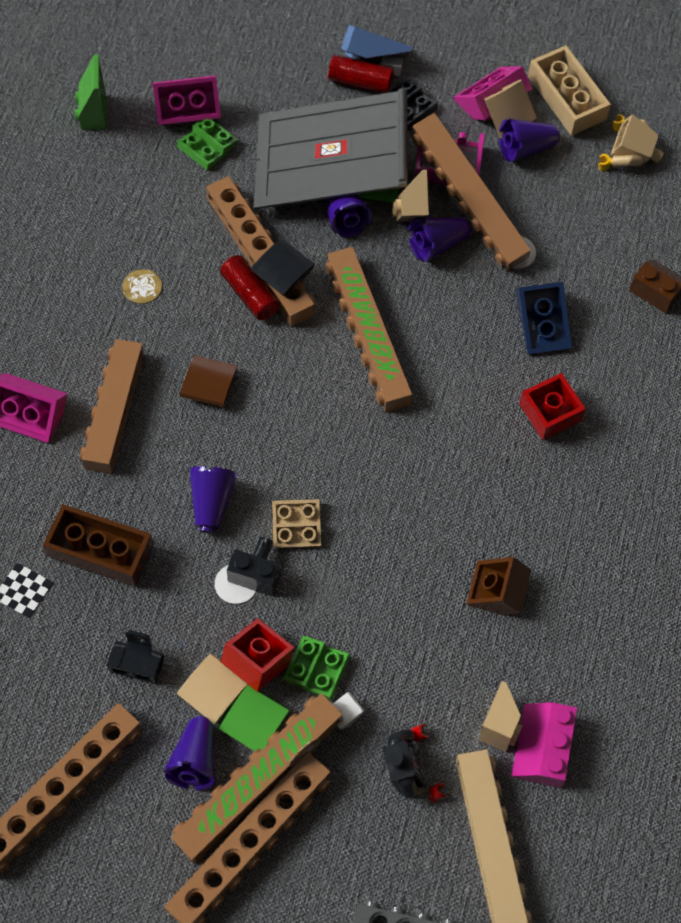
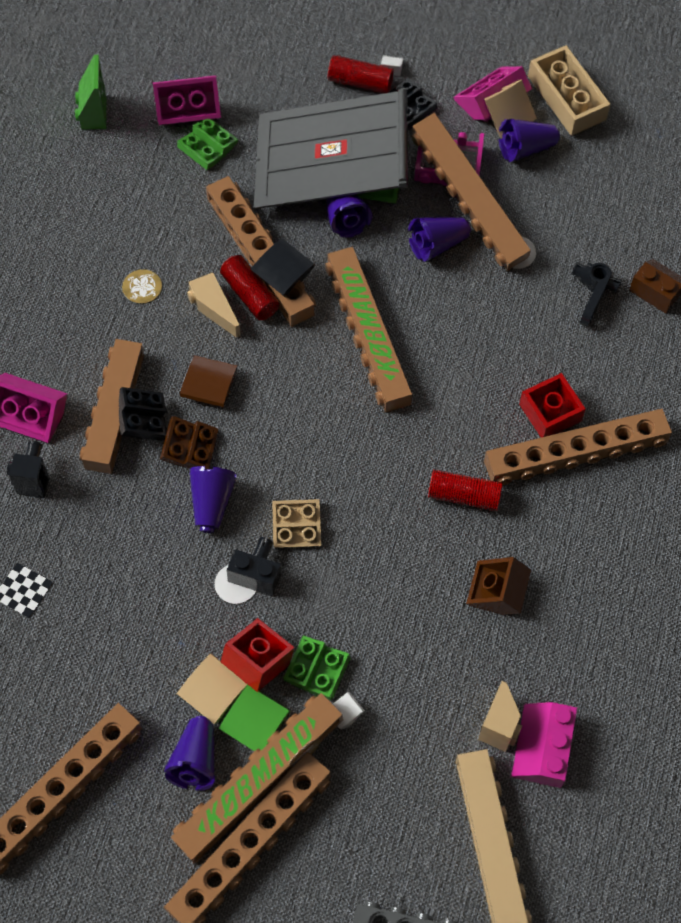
(29, 472): none -> black brick
(98, 545): reddish brown brick -> none
(136, 658): black piece -> none
(142, 413): none -> black slope
(189, 443): none -> reddish brown slope
(212, 303): none -> tan slope
(367, 44): medium blue slope -> none
(404, 765): black torso -> none
(413, 200): tan slope -> none
(465, 490): none -> red piece
(544, 317): dark blue slope -> none
(597, 286): none -> black piece
(629, 427): none -> medium nougat brick
(633, 144): tan torso -> none

